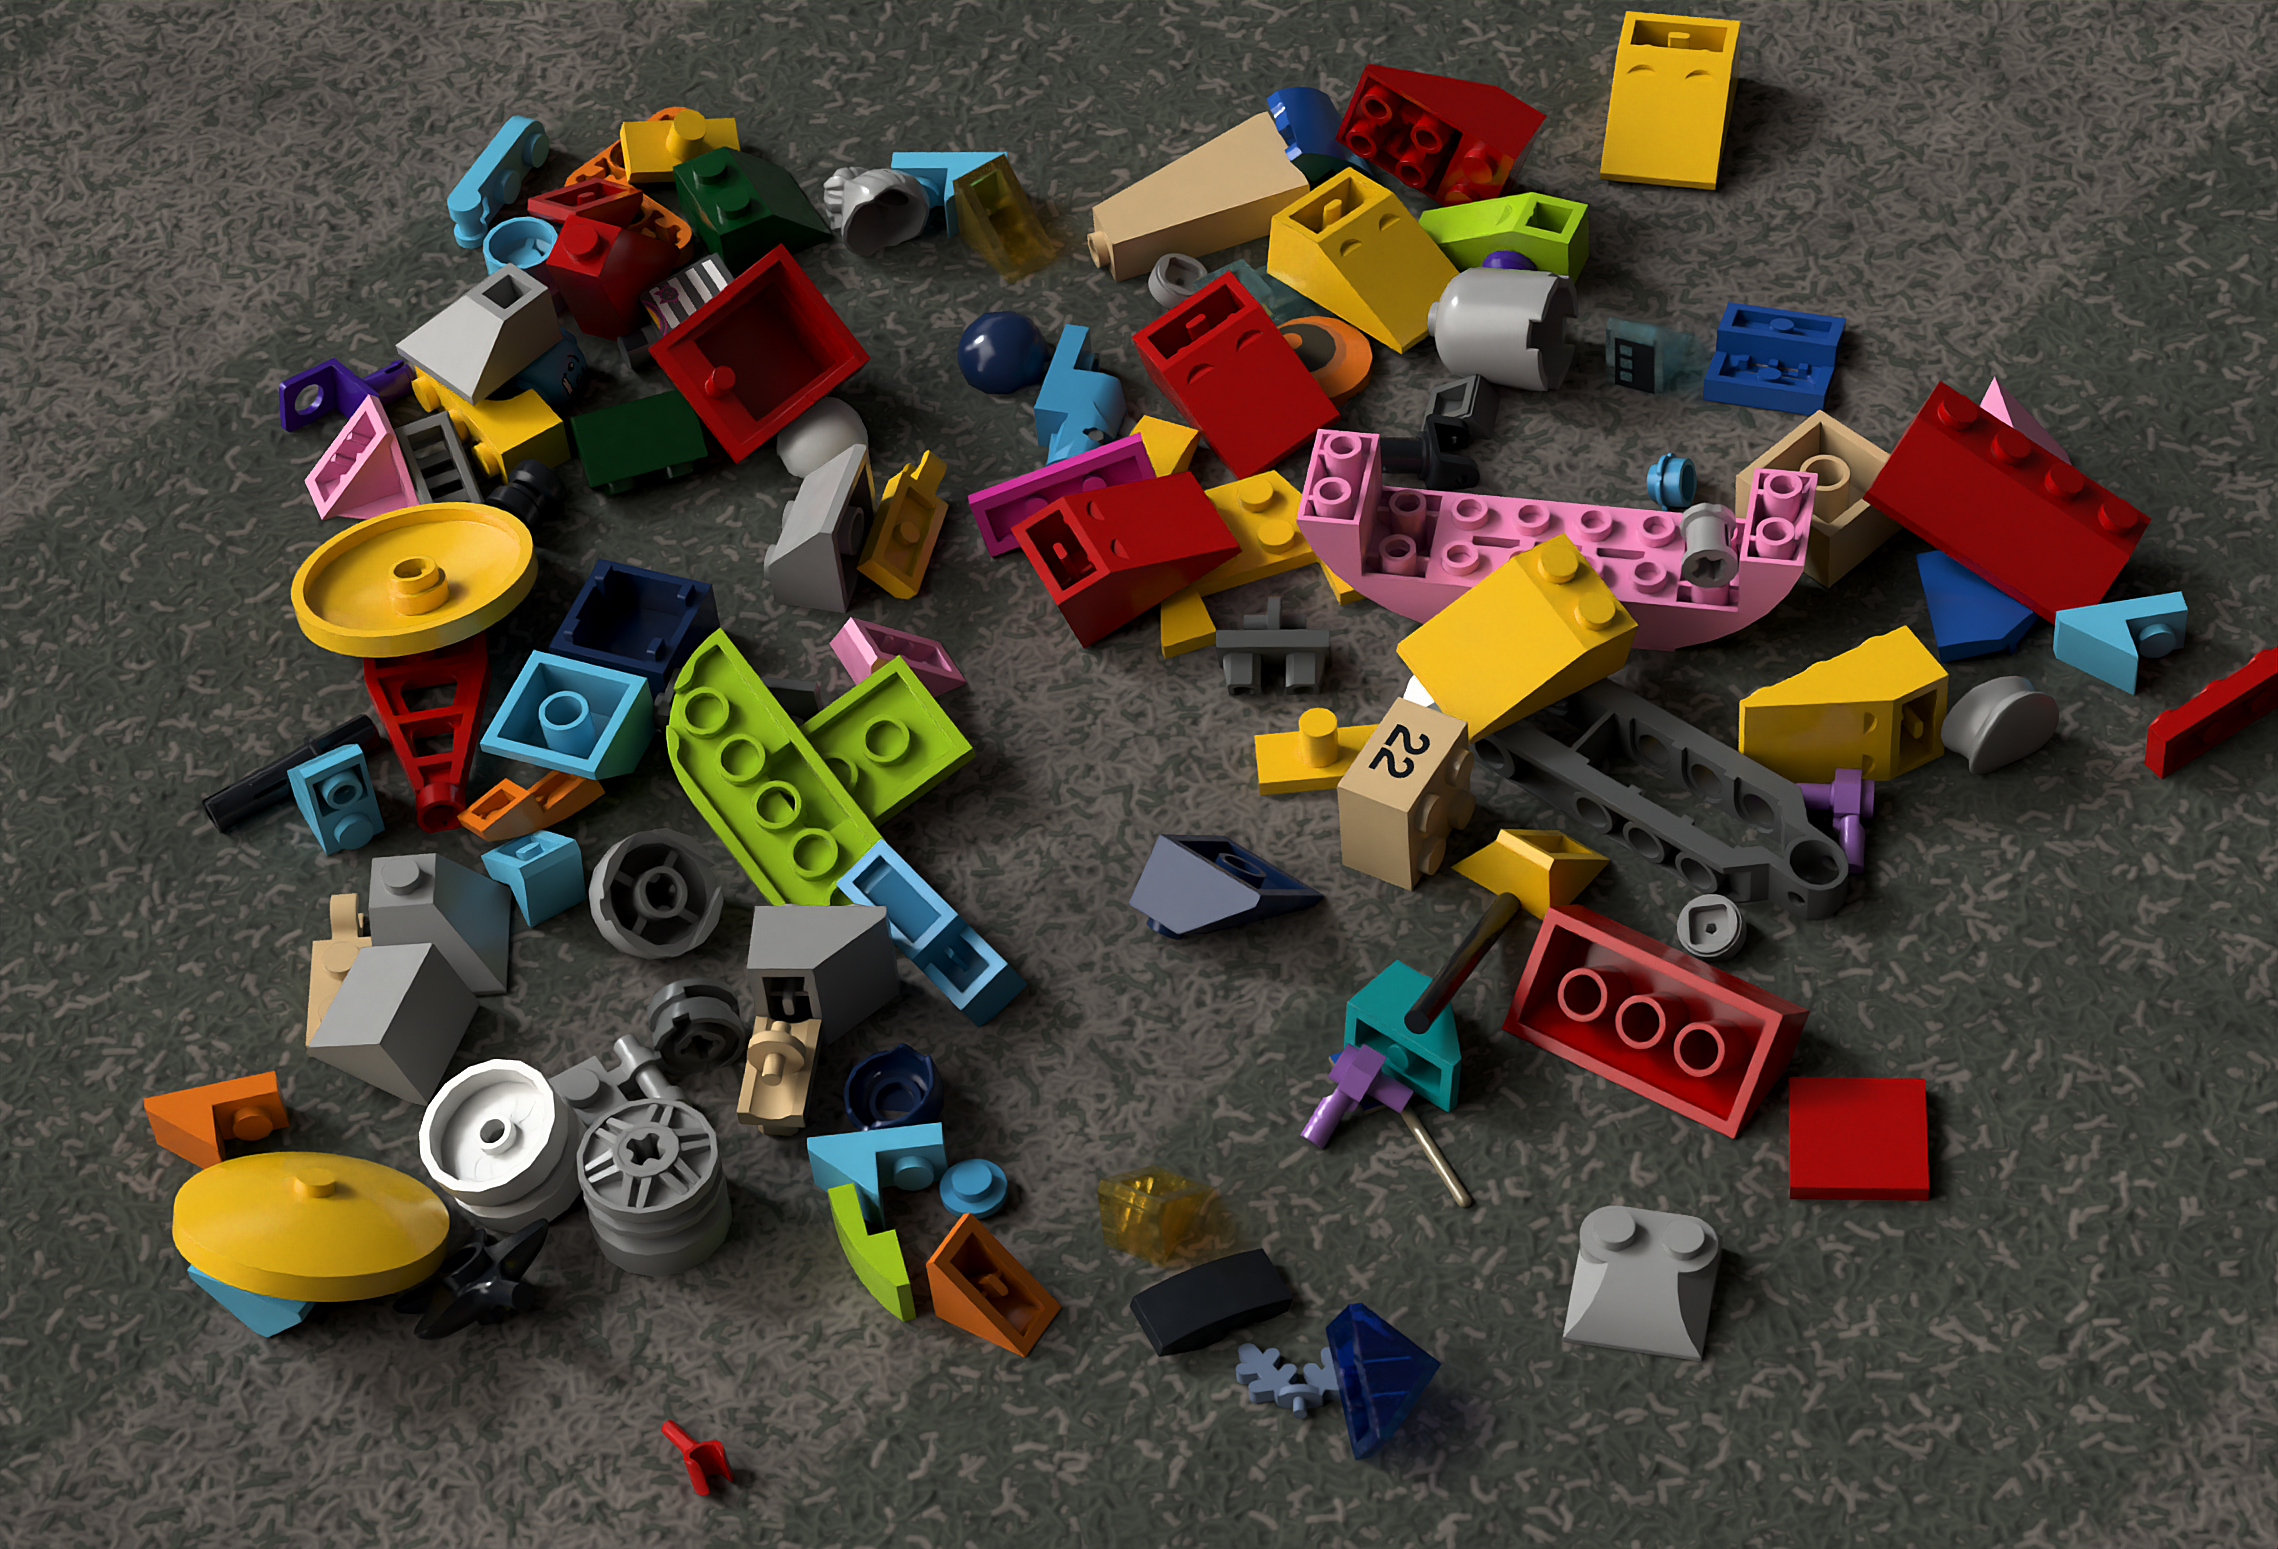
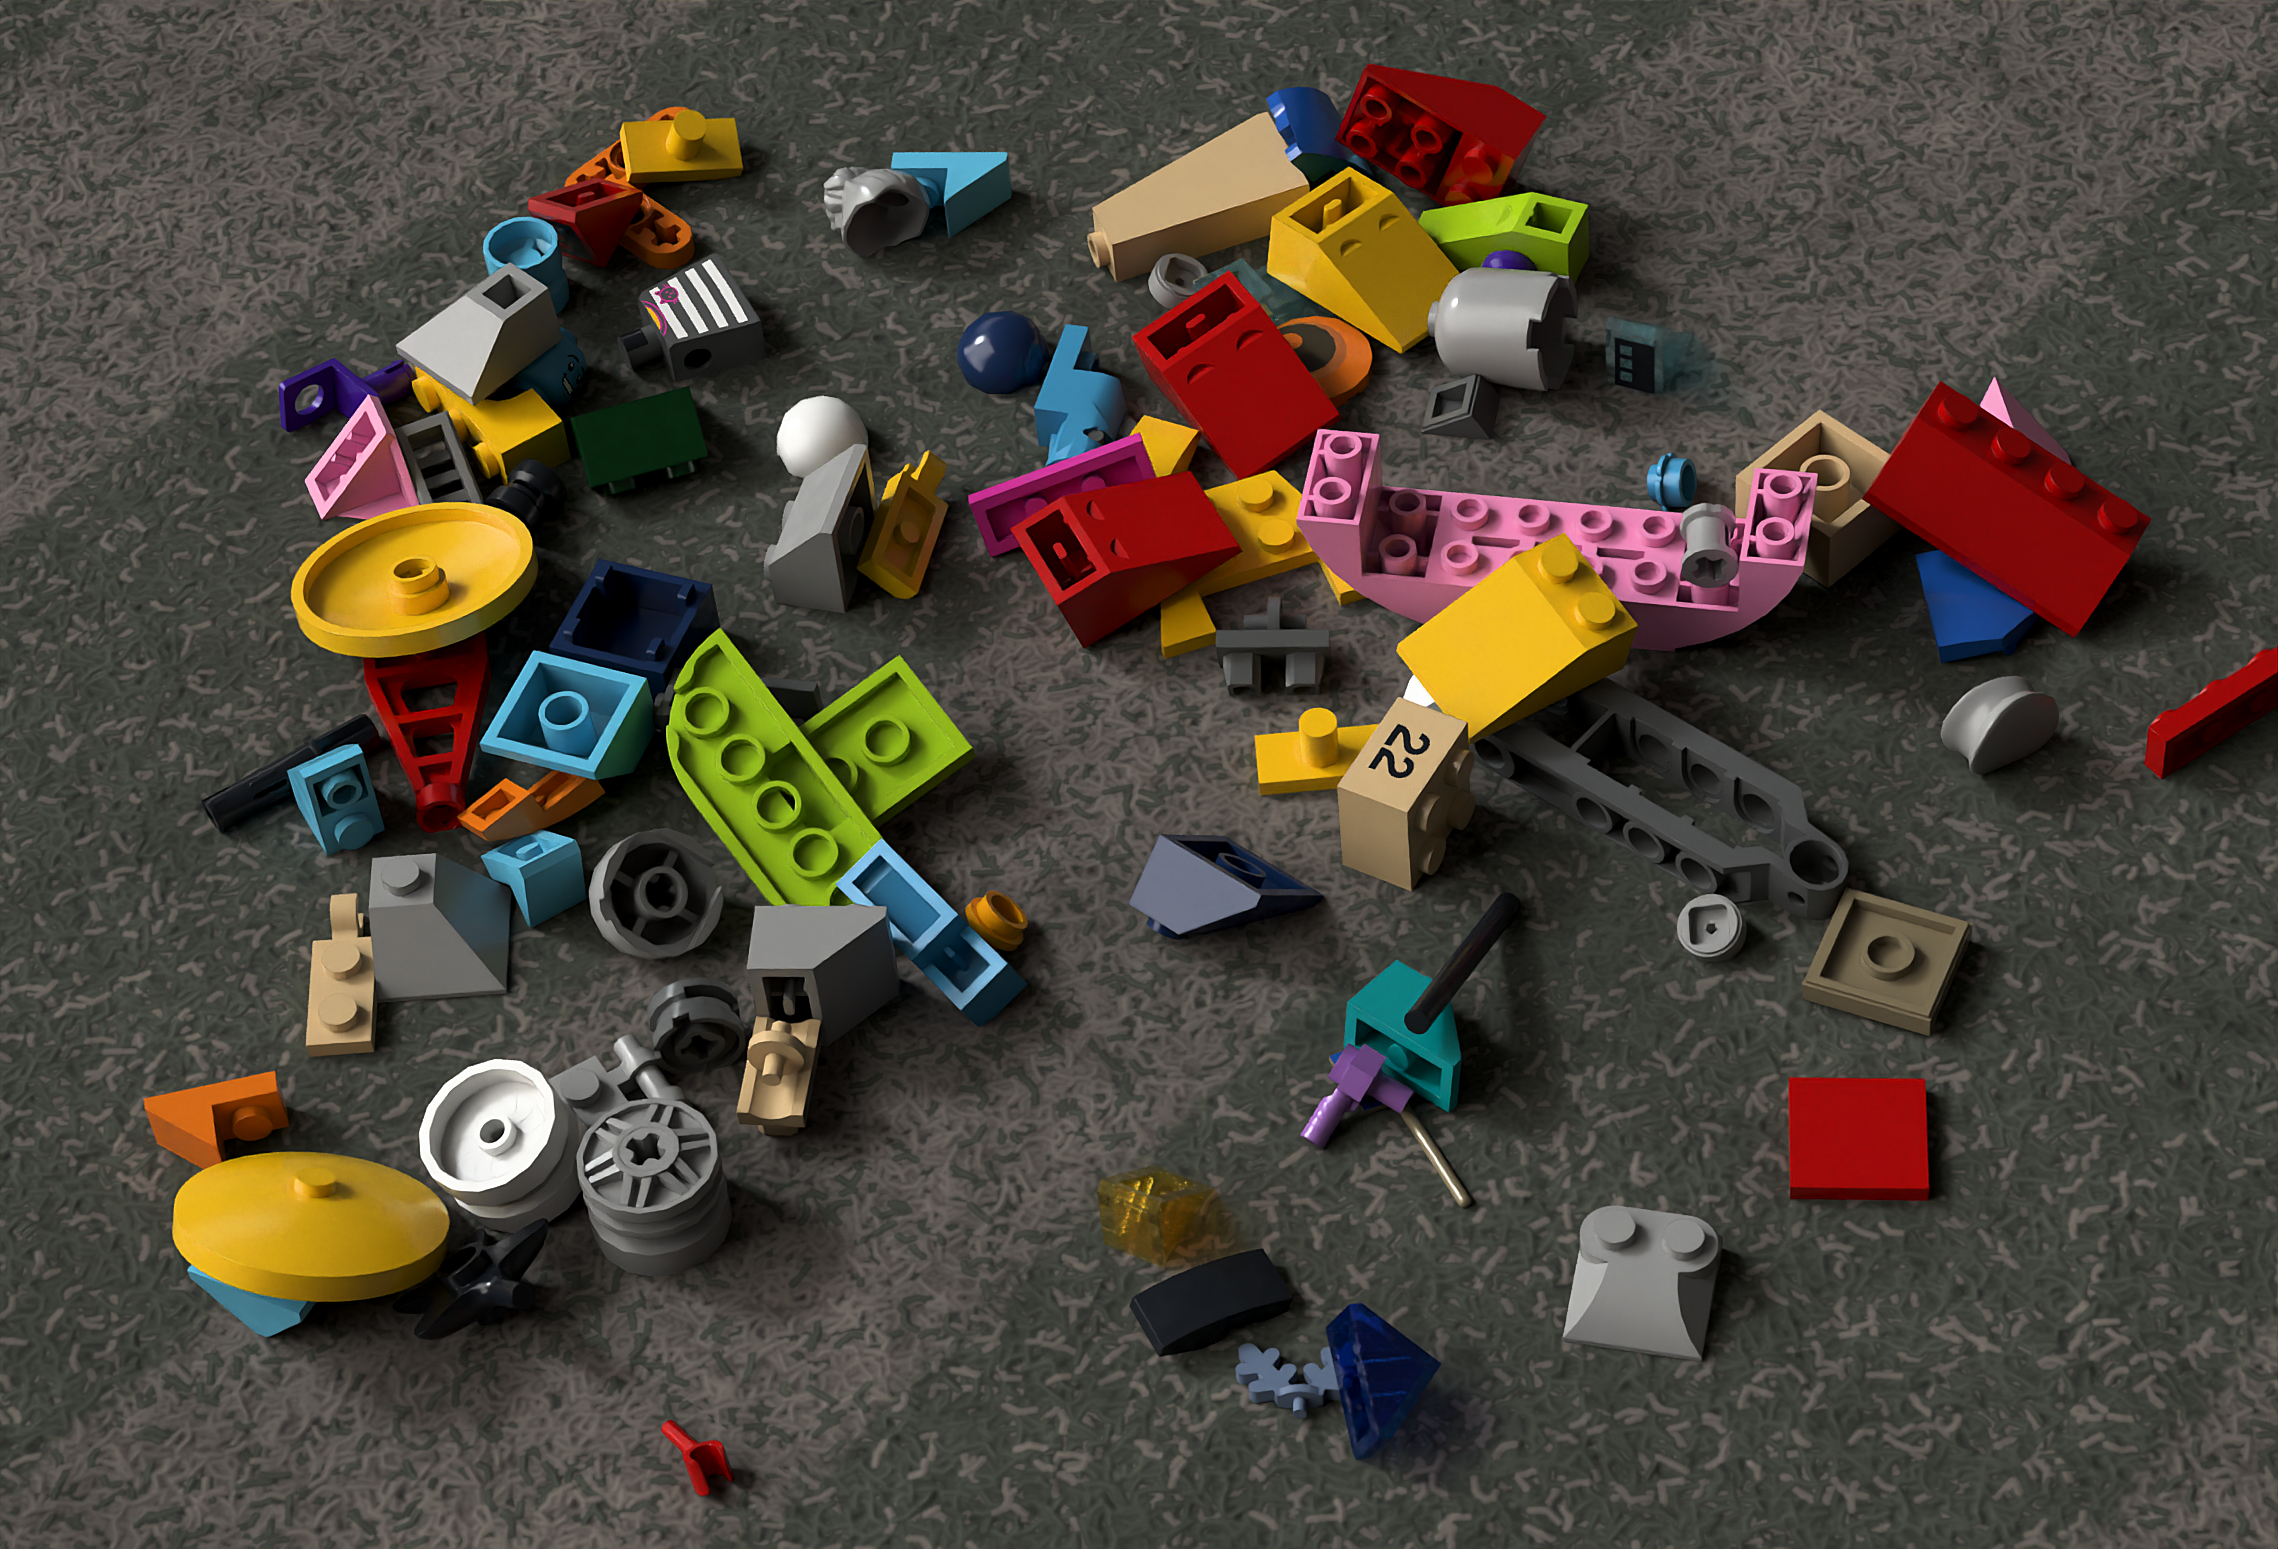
(396, 1020): light grey slope -> none
(496, 178): medium azure plate -> none
(605, 271): red slope -> none
(745, 208): dark green slope -> none
(759, 354): red piece -> none
(869, 646): bright pink slope -> none
(873, 1257): lime slope -> none
(877, 1159): medium azure slope -> none
(894, 1082): dark blue hair -> none
(974, 1188): dark azure plate -> none
(987, 1289): orange slope -> none
(997, 920): none -> light orange plate
(1000, 220): clear yellow slope -> none
(1423, 455): black piece -> none
(1535, 866): yellow slope -> none
(1653, 1018): red slope -> none
(1671, 100): yellow slope -> none
(1777, 340): blue slope -> none
(1848, 801): medium lavender piece -> none
(1860, 710): yellow slope -> none
(1887, 961): none -> dark tan plate
(2111, 636): medium azure slope -> none

